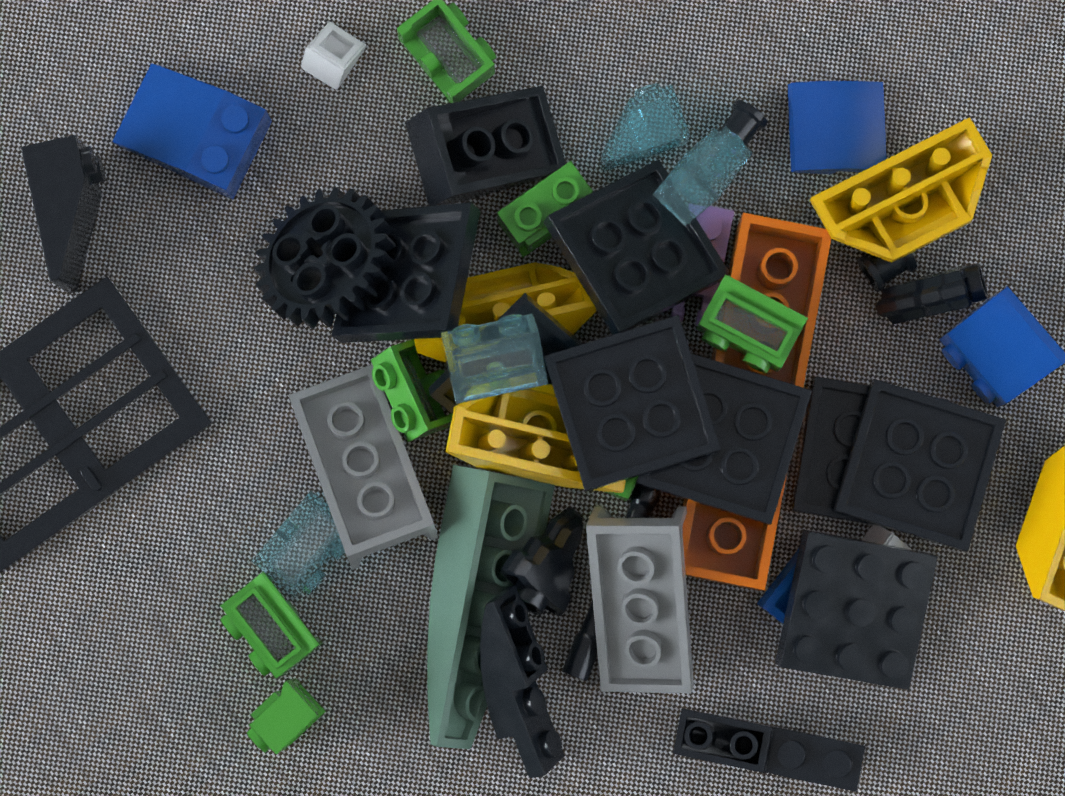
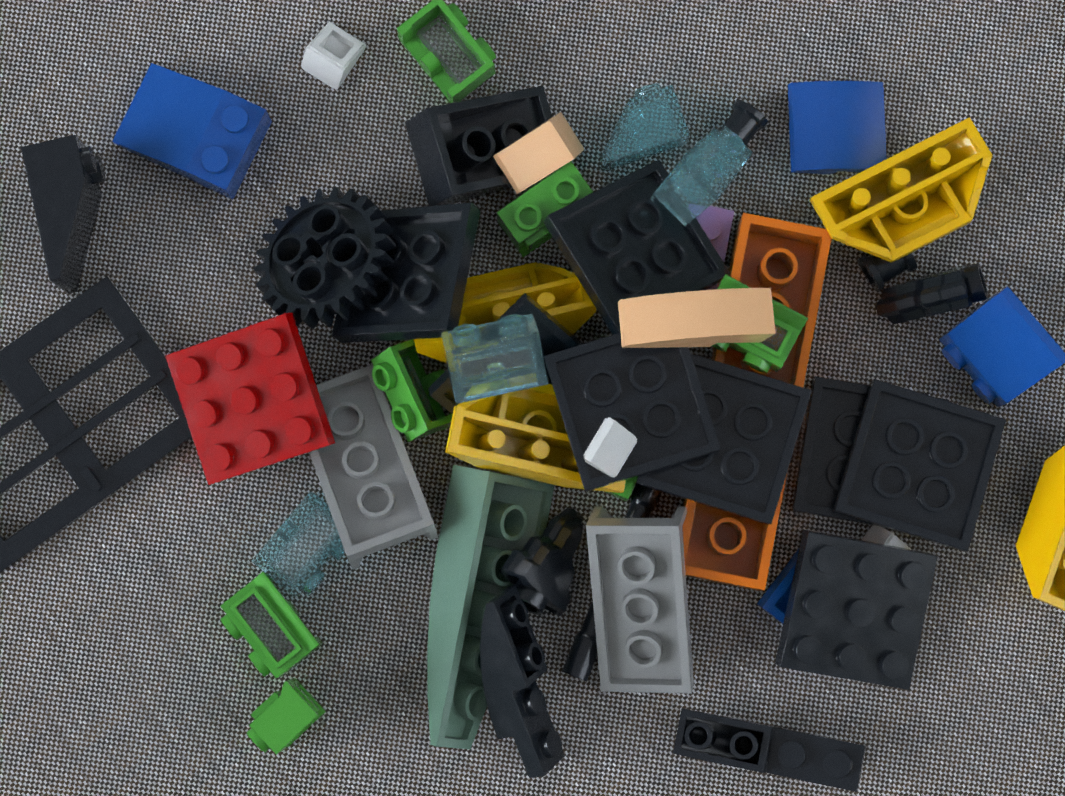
(250, 398): none -> red plate
(539, 153): none -> light nougat slope
(610, 447): none -> white slope
(697, 318): none -> light nougat slope

